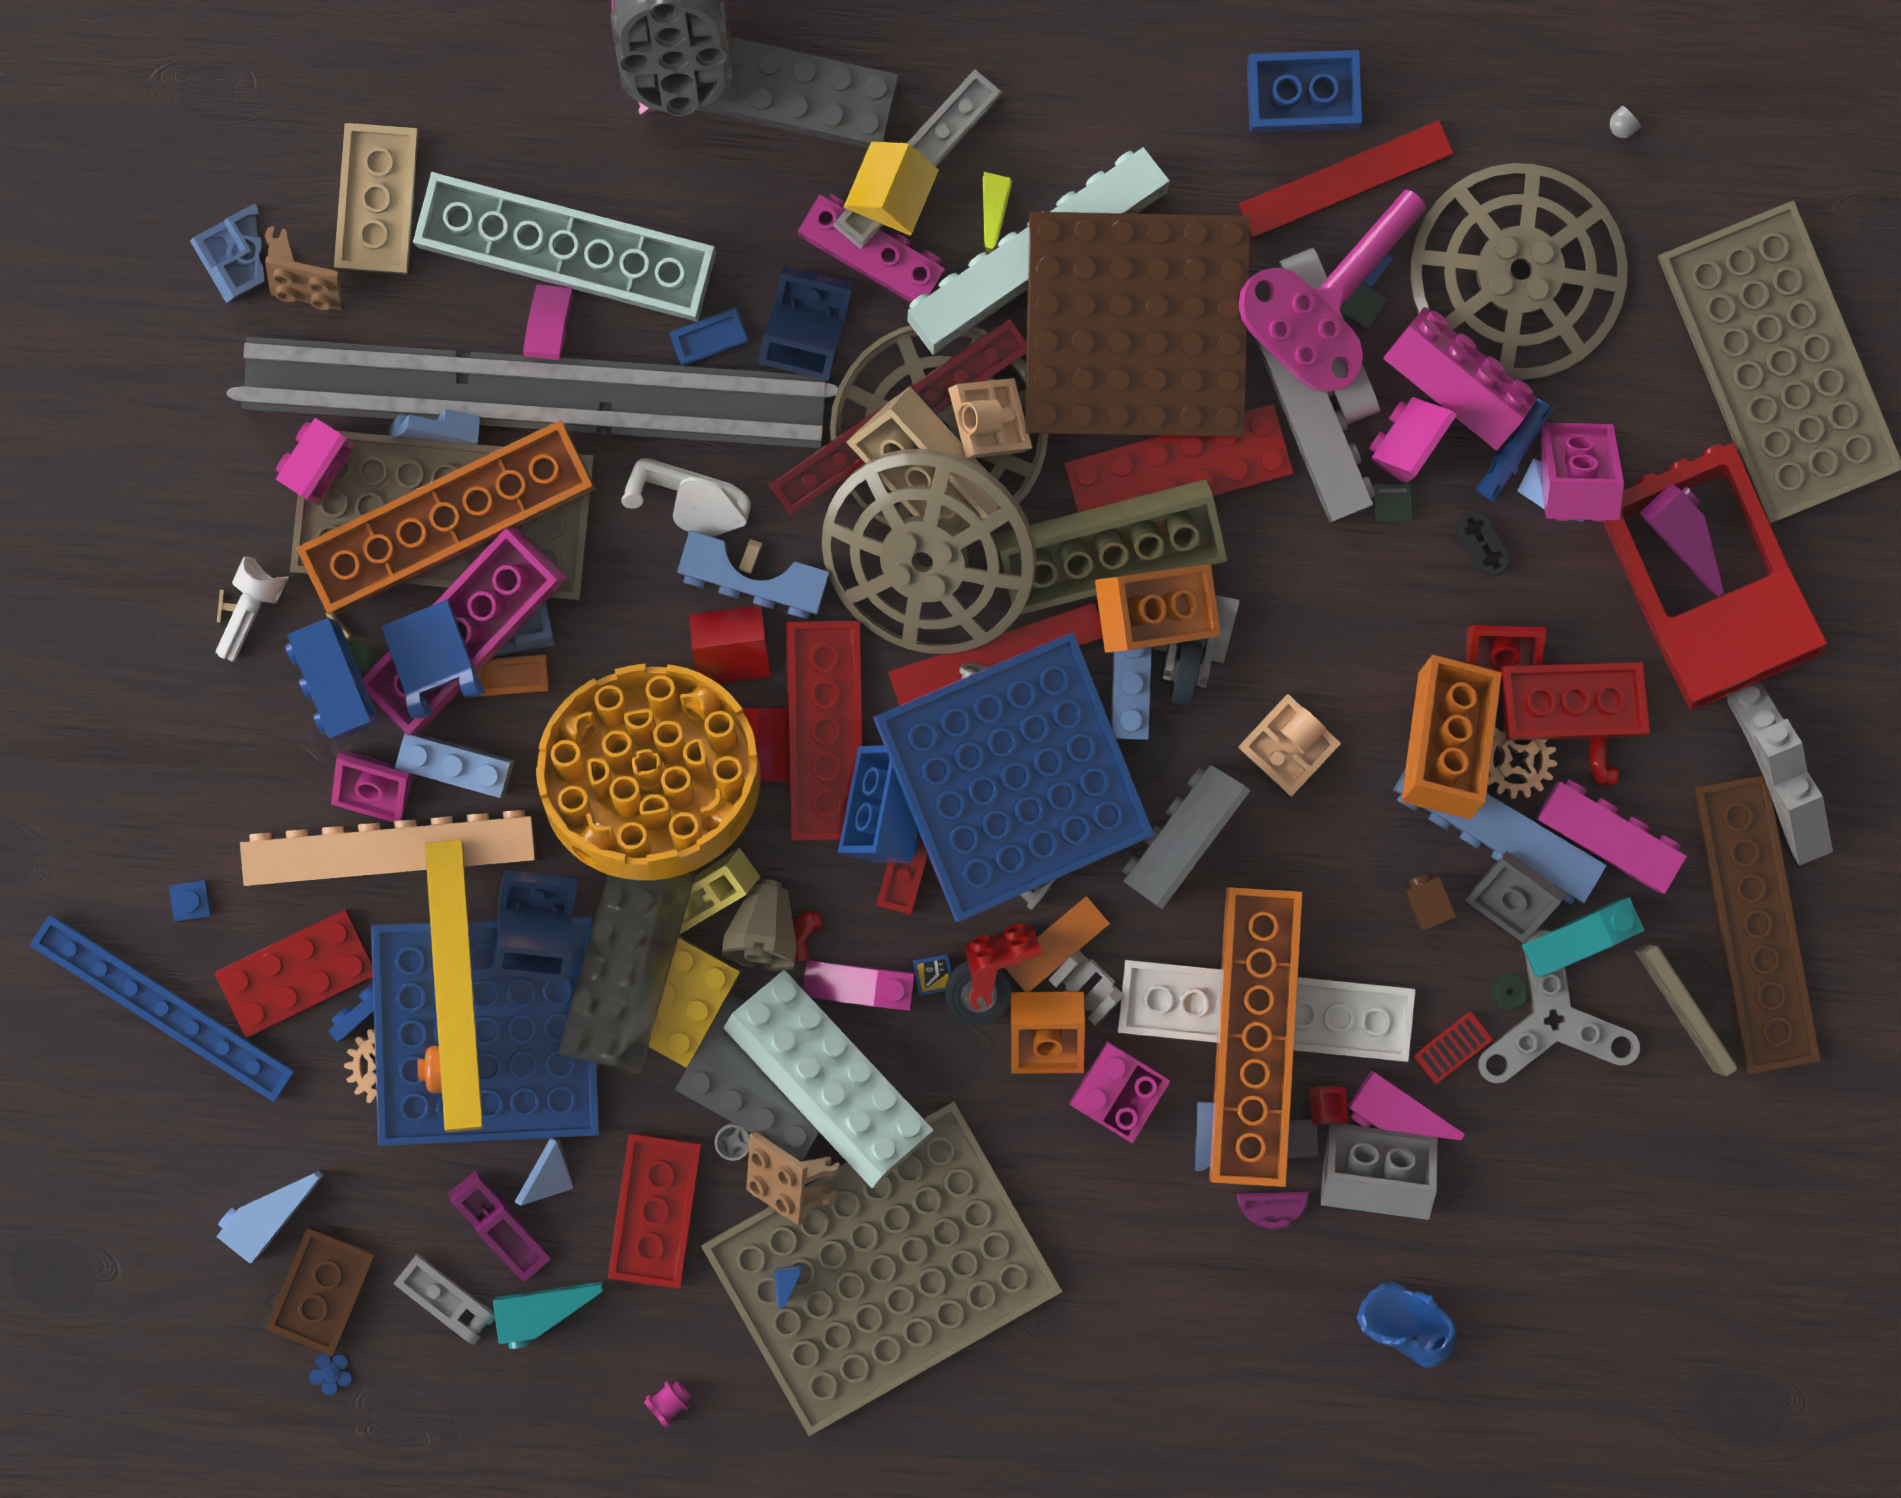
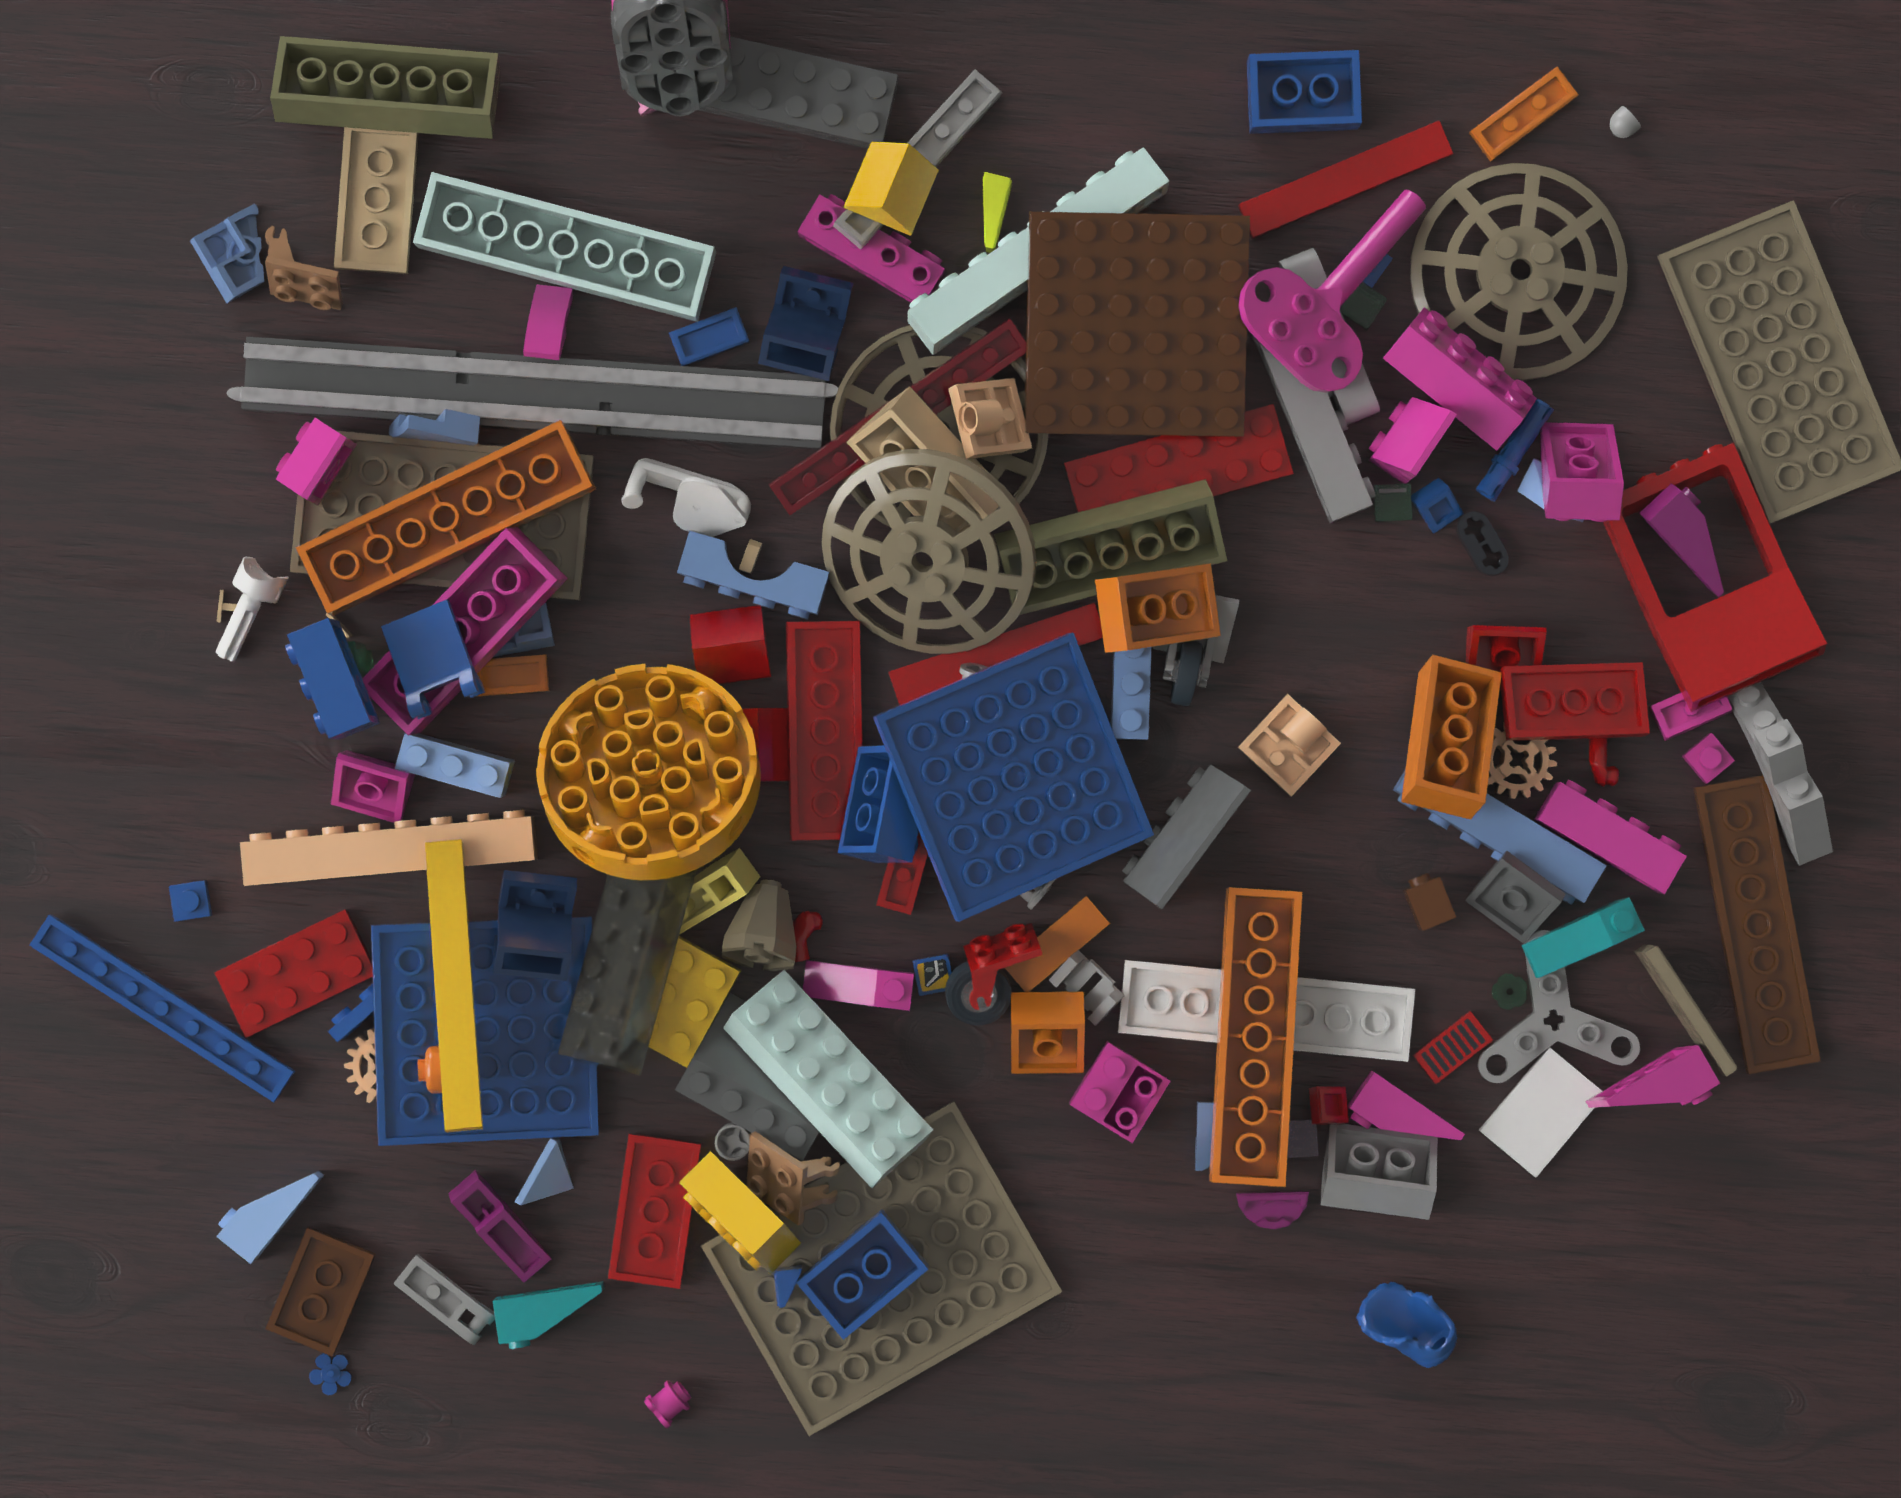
(386, 87): none -> olive brick
(738, 1214): none -> yellow brick
(862, 1274): none -> blue brick
(1436, 505): none -> blue slope
(1523, 114): none -> orange tile
(1541, 1112): none -> white tile
(1672, 1078): none -> dark pink slope
(1675, 717): none -> dark pink plate
(1708, 758): none -> dark pink plate

